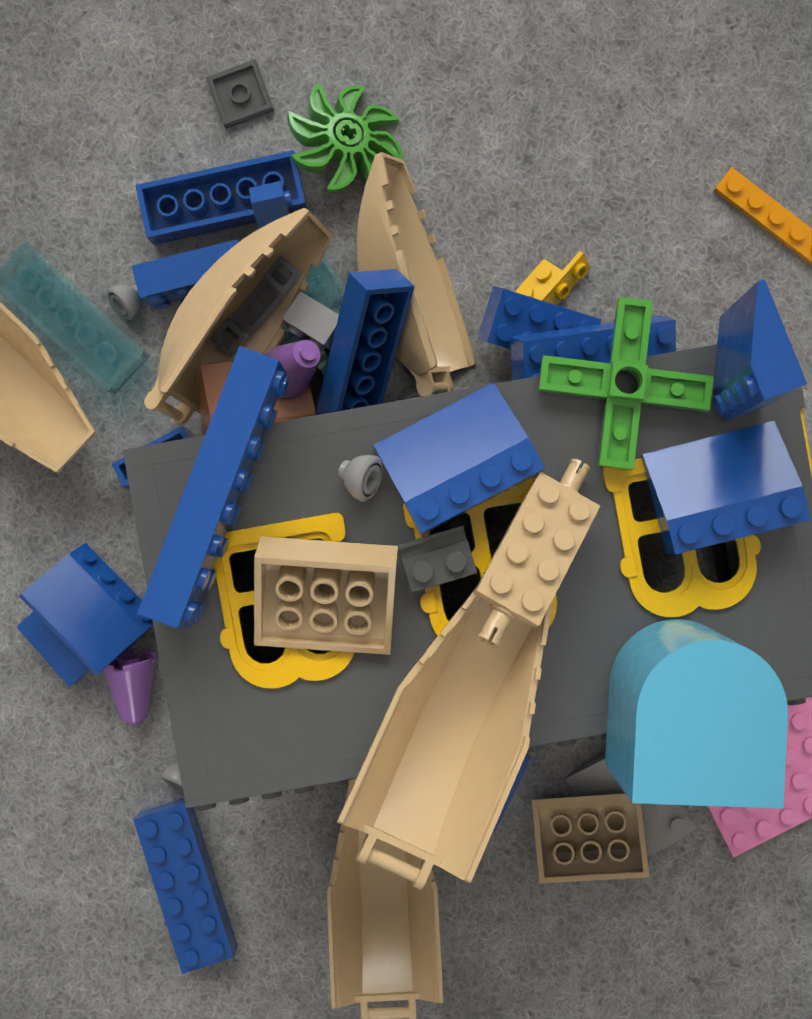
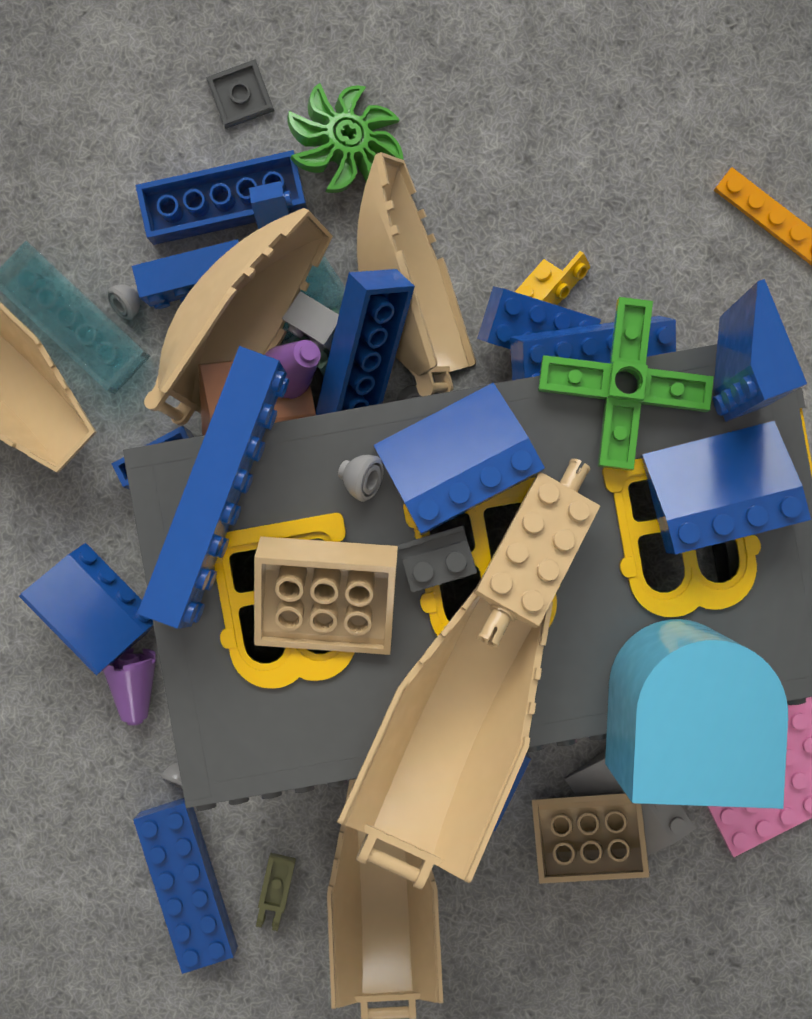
(53, 649): blue brick -> none
(257, 306): dark grey slope -> none
(275, 888): none -> olive hinge

